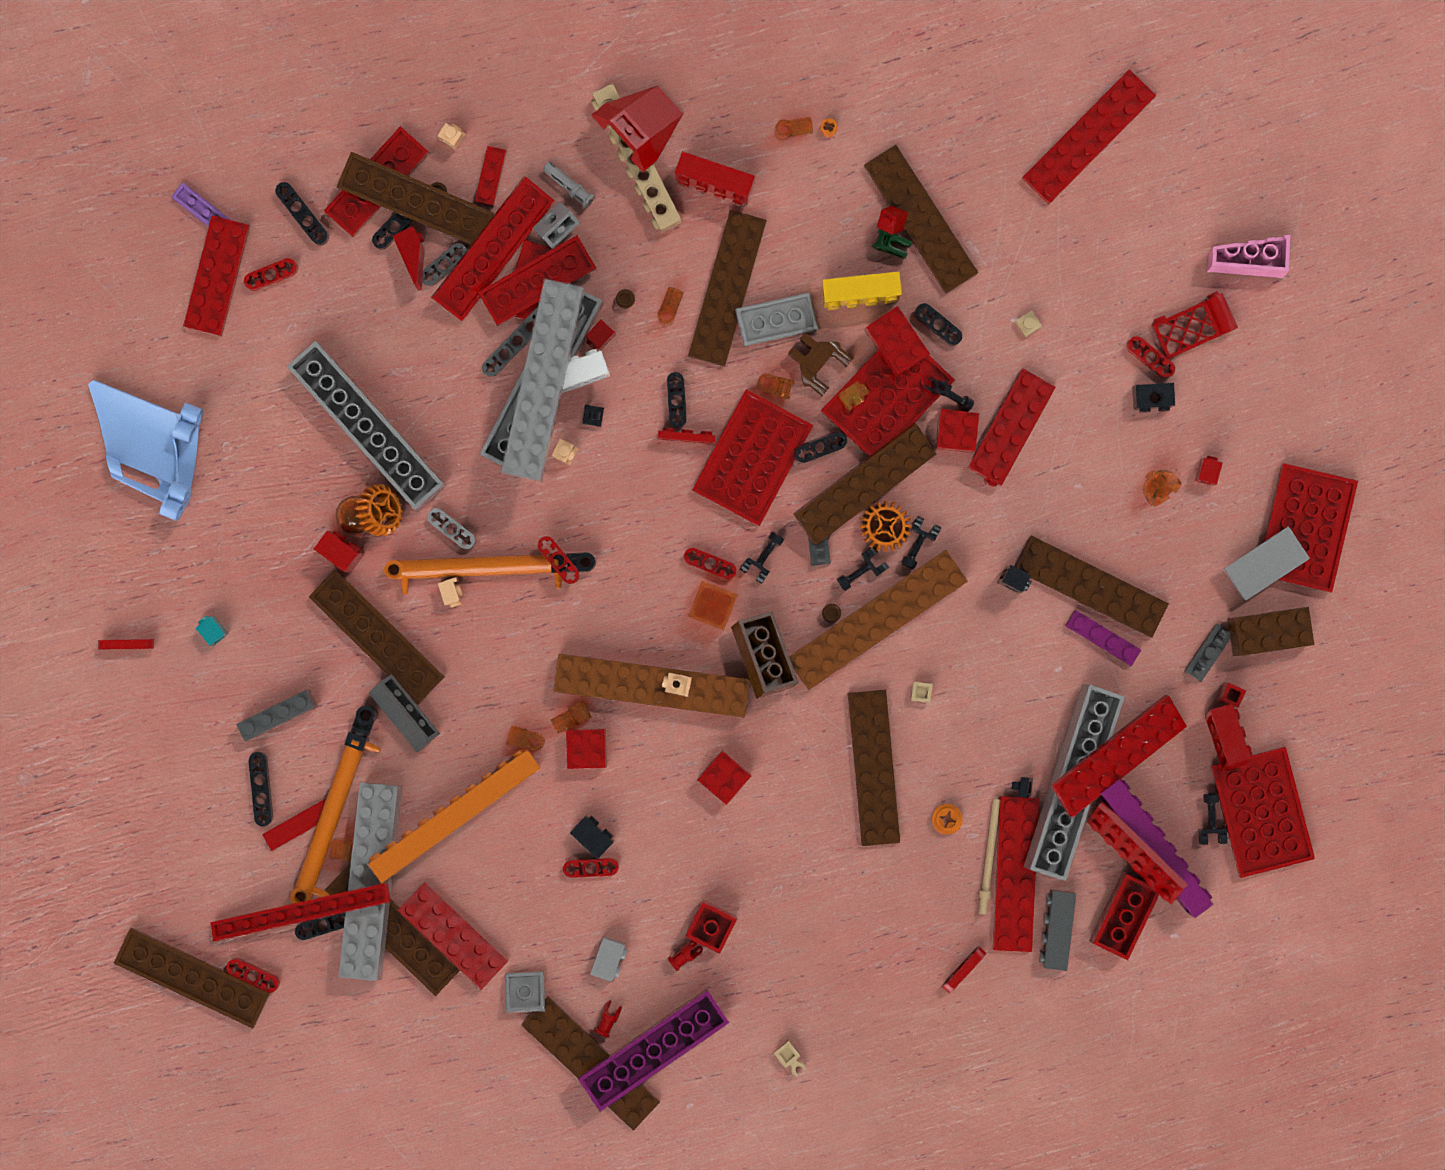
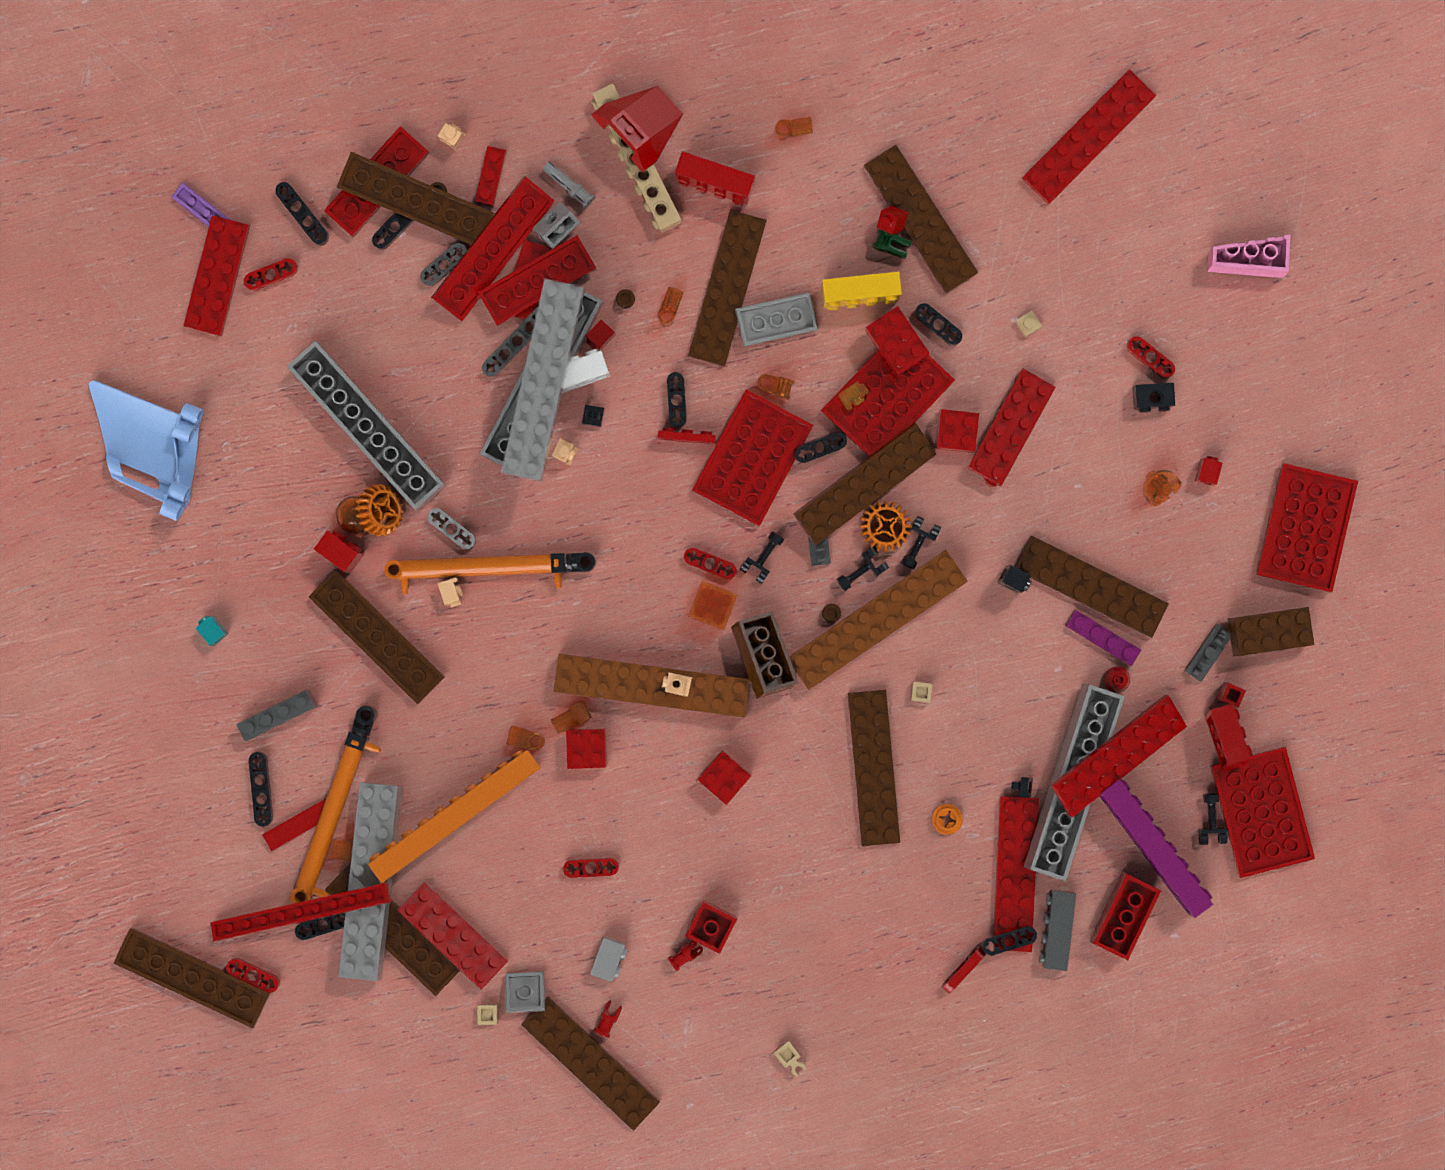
(126, 644): red beam -> none
(404, 713): dark grey brick -> none
(412, 252): red slope -> none
(487, 1014): none -> tan plate
(571, 568): red beam -> none
(592, 836): black brick -> none
(653, 1050): magenta brick -> none
(815, 359): reddish brown connector -> none
(826, 133): orange bush -> none
(943, 389): black bar -> none
(985, 894): tan bar -> none
(1021, 930): none -> black beam
(1114, 675): none -> red cone
(1137, 853): red plate -> none
(1218, 314): red piece -> none
(1266, 563): light grey tile -> none

